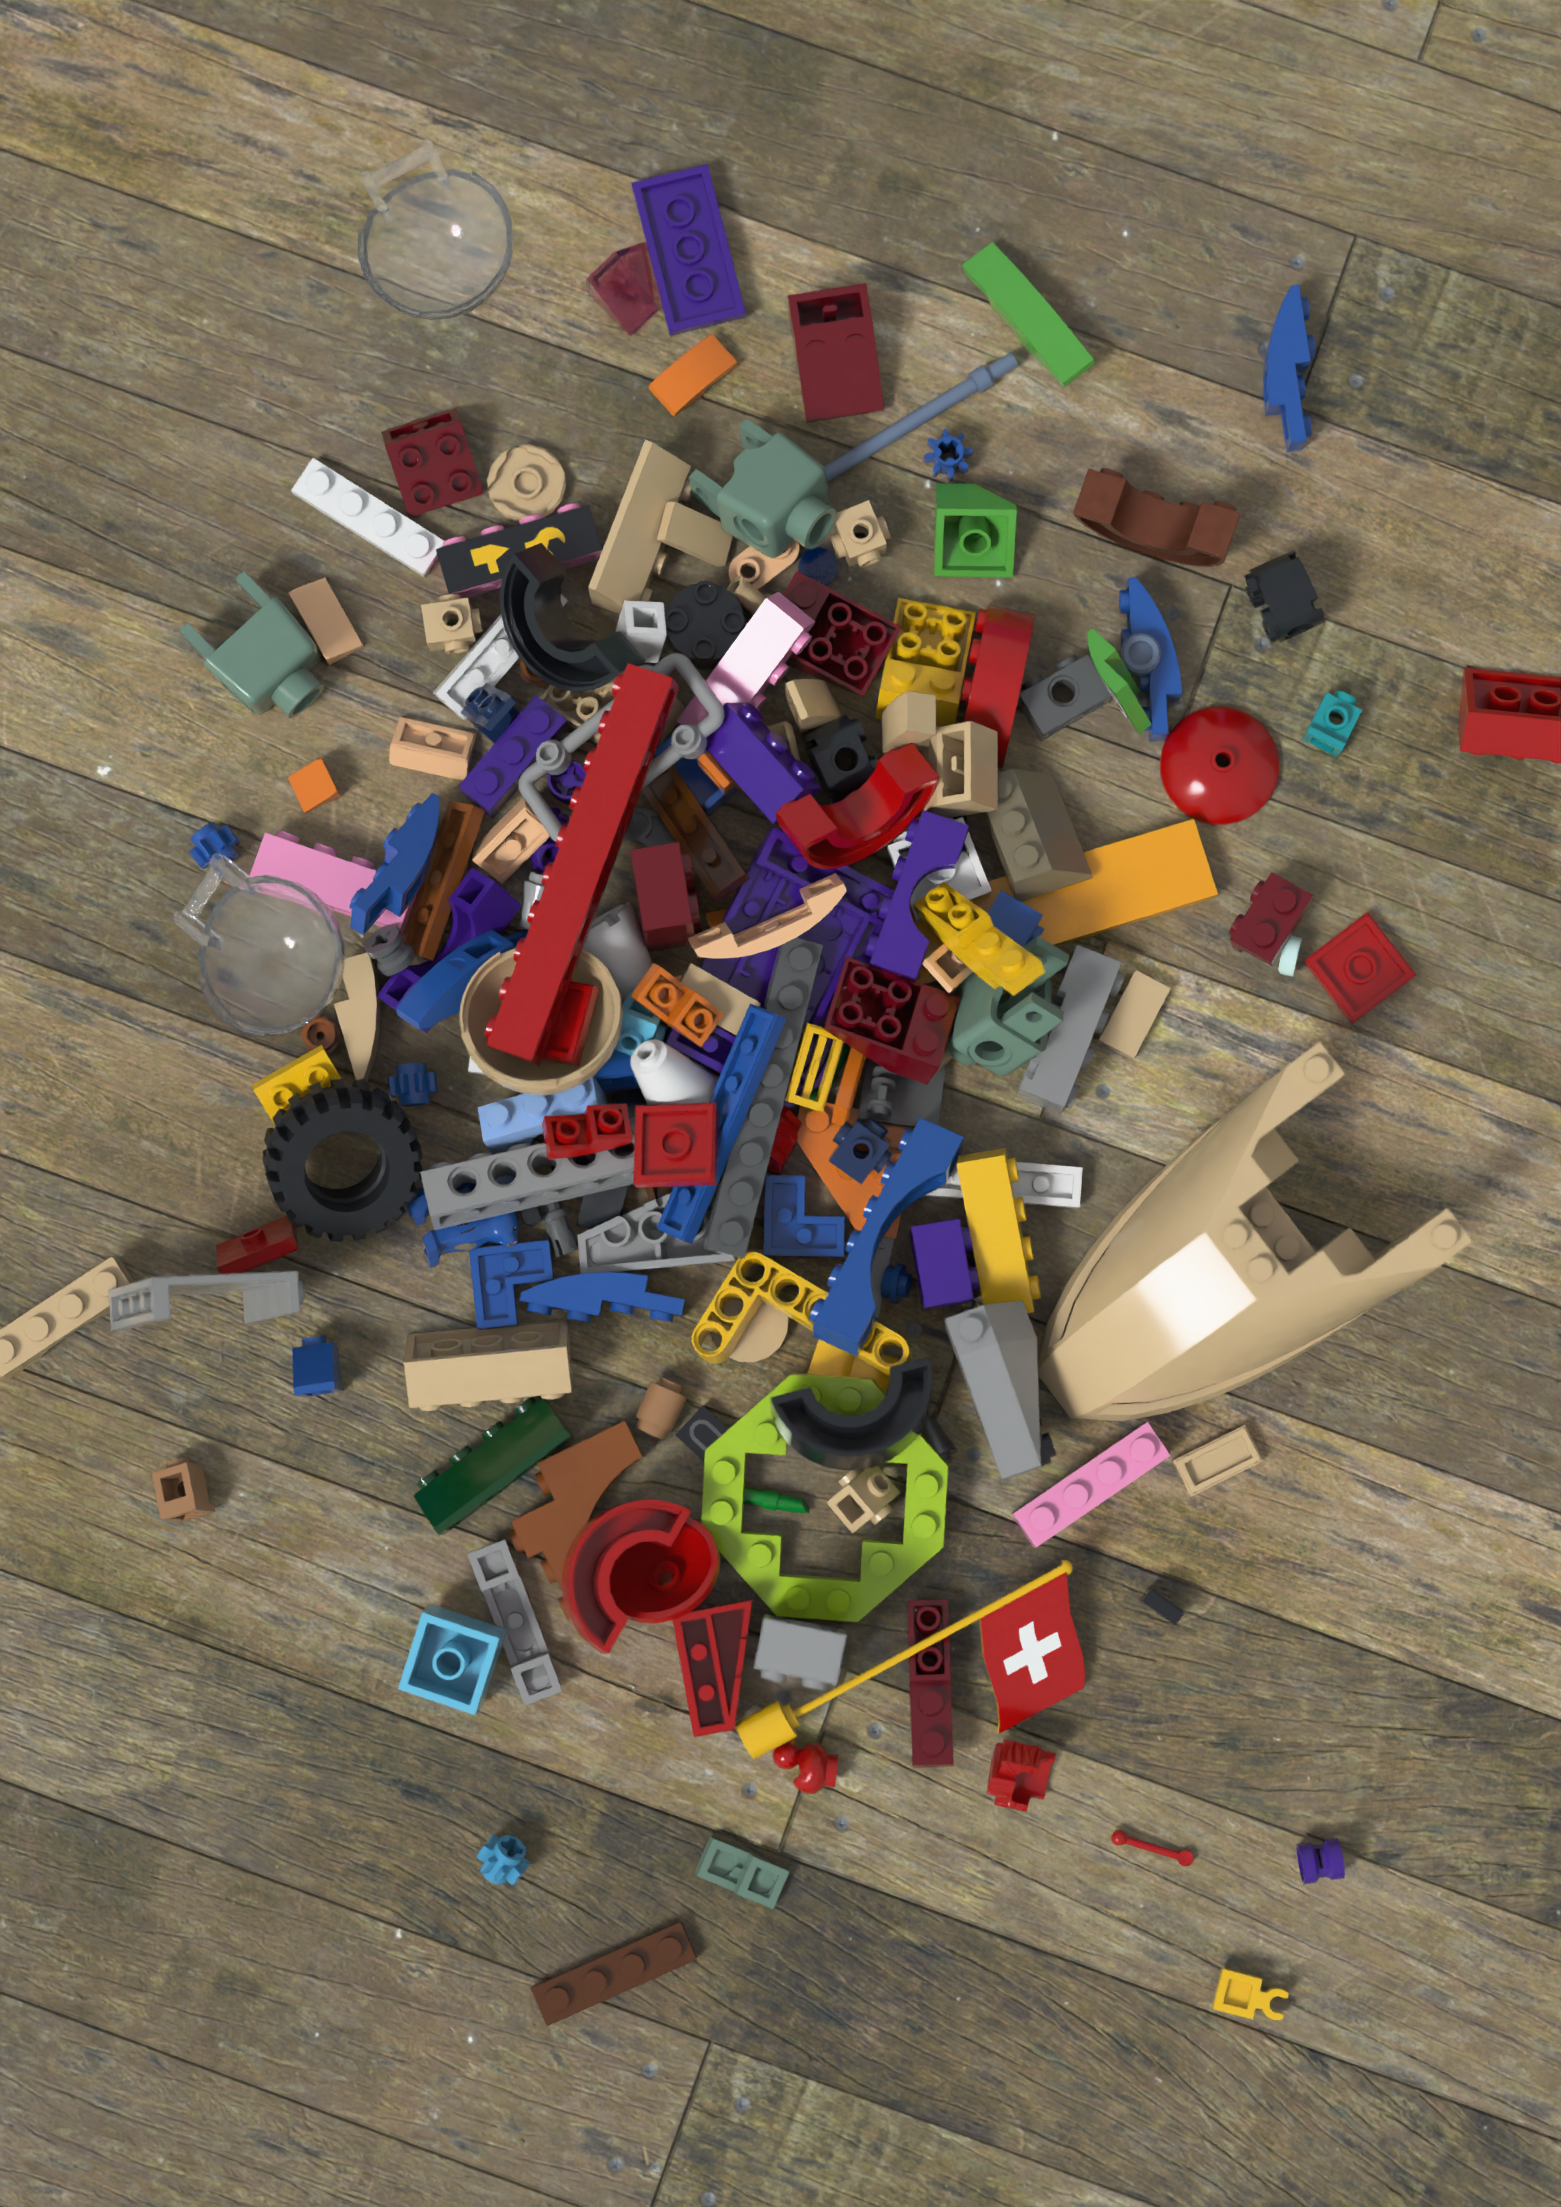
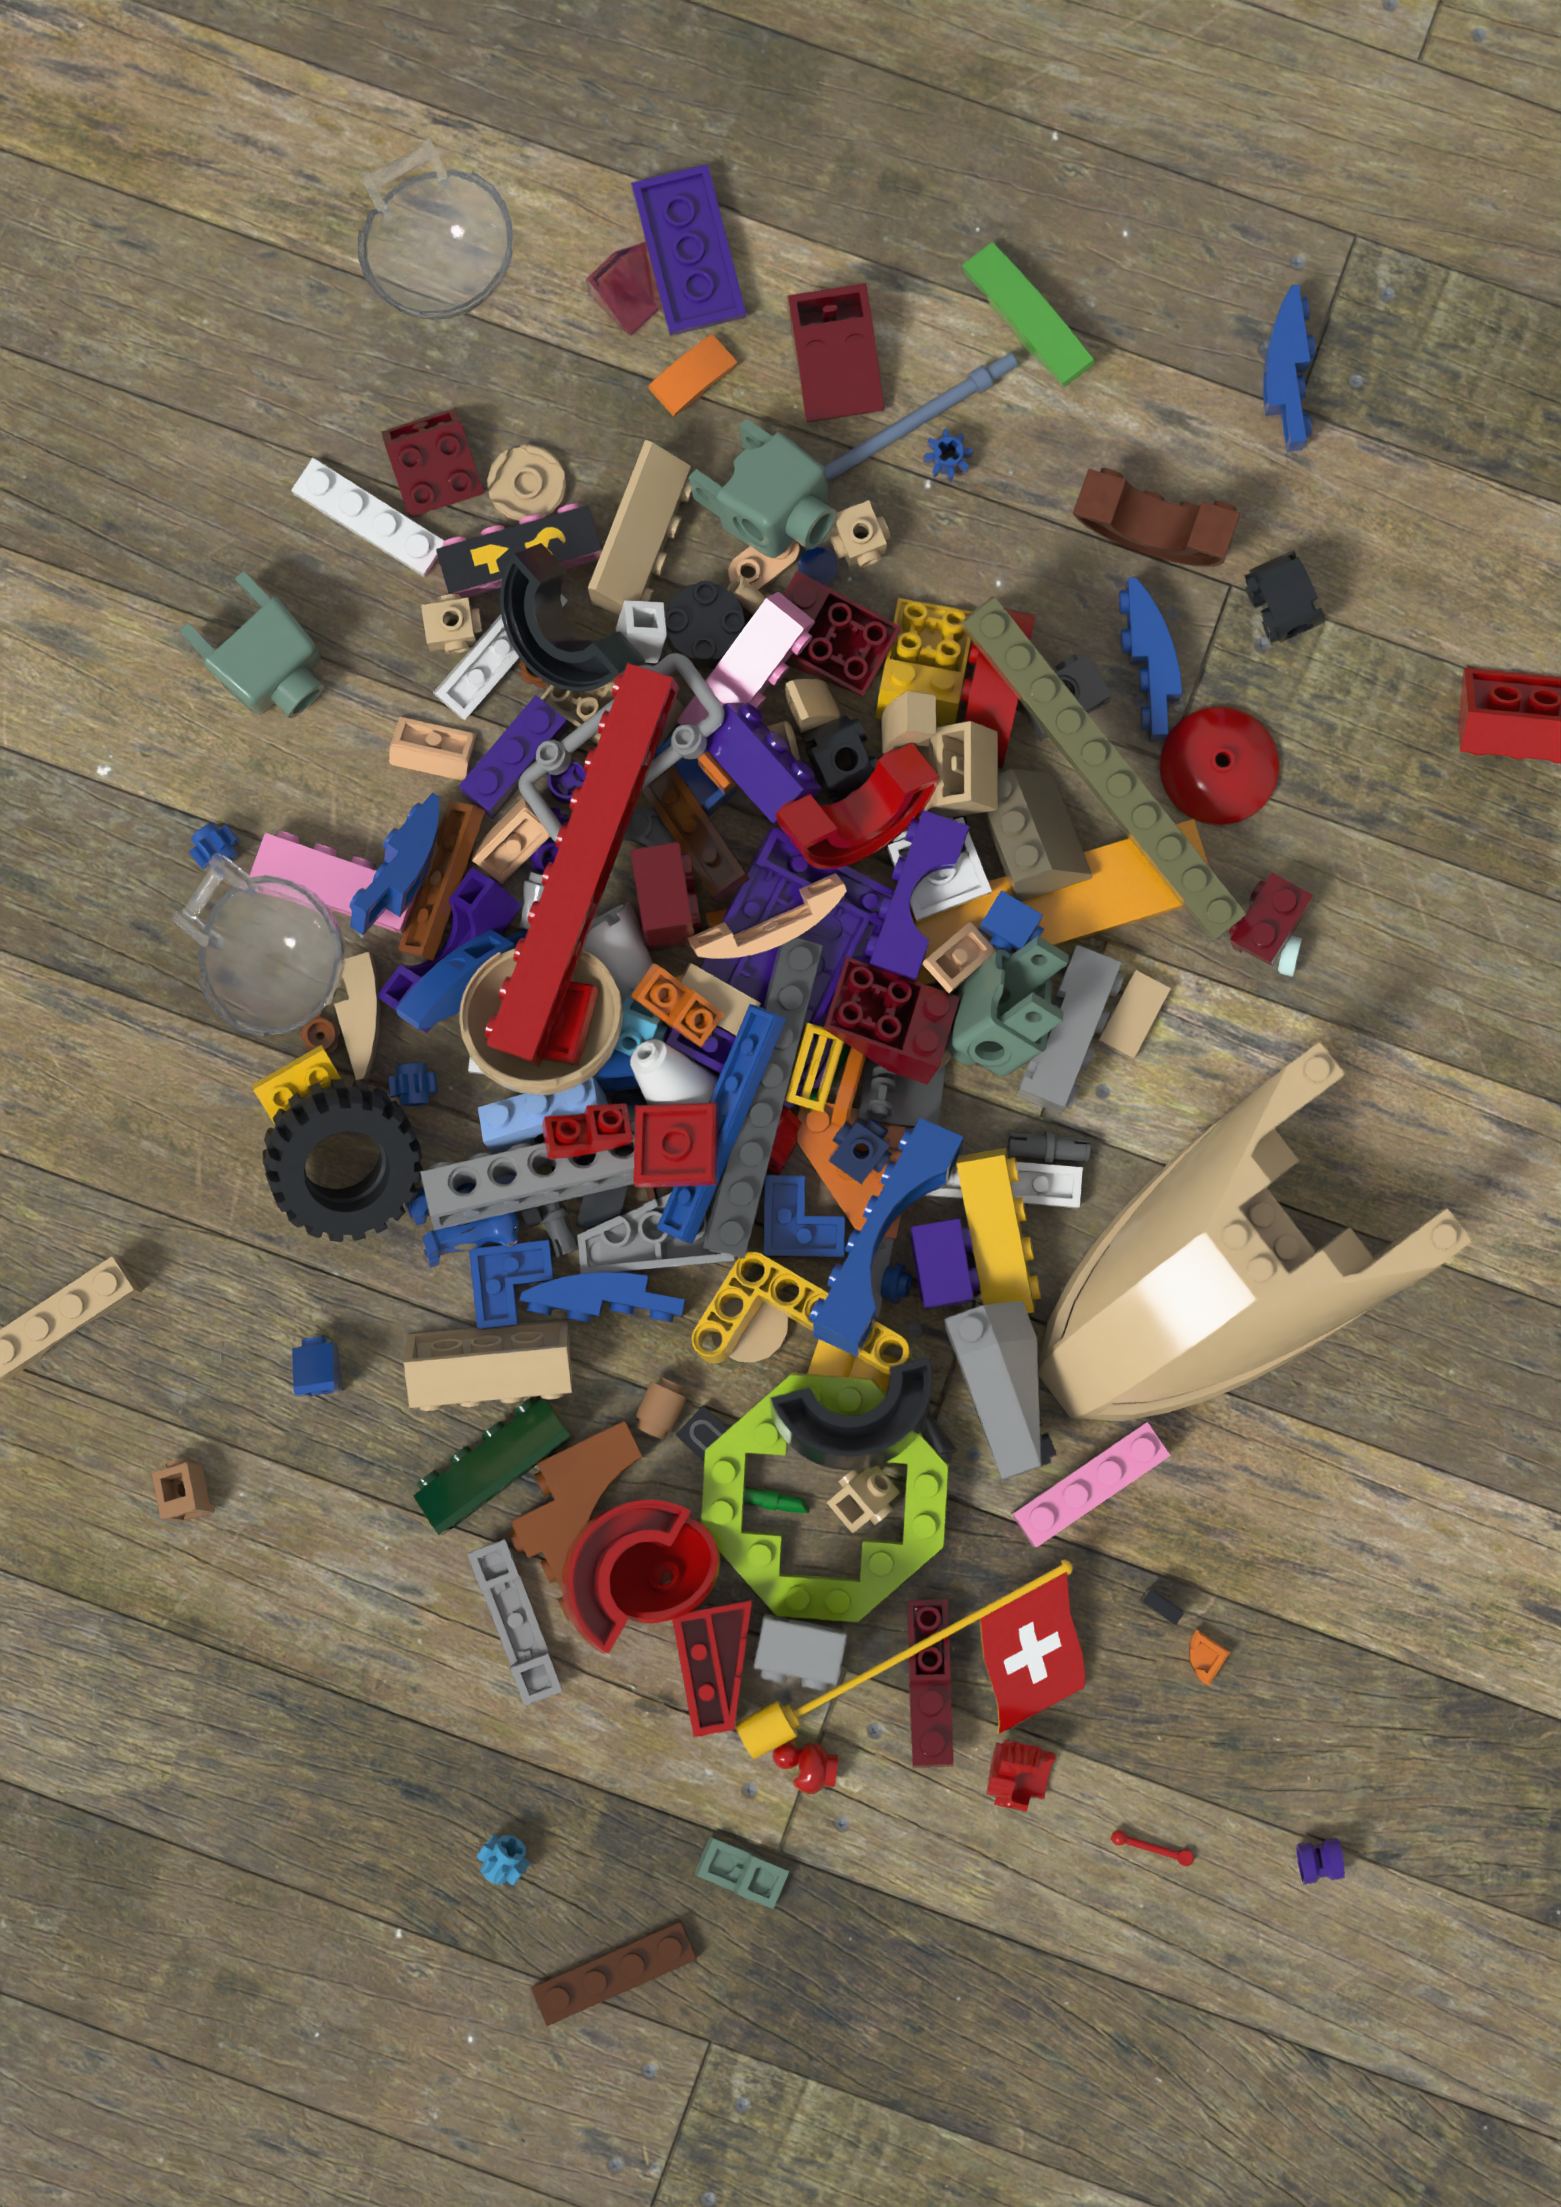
(148, 1301): light grey panel -> none
(257, 1247): red plate -> none
(314, 786): orange slope -> none
(326, 620): light nougat slope -> none
(389, 950): dark grey wheel -> none
(452, 1659): medium azure brick -> none
(490, 711): dark blue bracket -> none
(694, 534): tan tile -> none
(973, 532): bright green slope -> none
(976, 941): yellow slope -> none
(1048, 1146): none -> dark grey pin
(1102, 768): none -> olive brick
(1117, 680): bright green slope -> none
(1140, 654): sand blue tile -> none
(1206, 1656): none -> orange tile
(1217, 1460): tan tile -> none
(1241, 1995): yellow plate -> none
(1326, 735): teal brick -> none
(1359, 968): red tile -> none

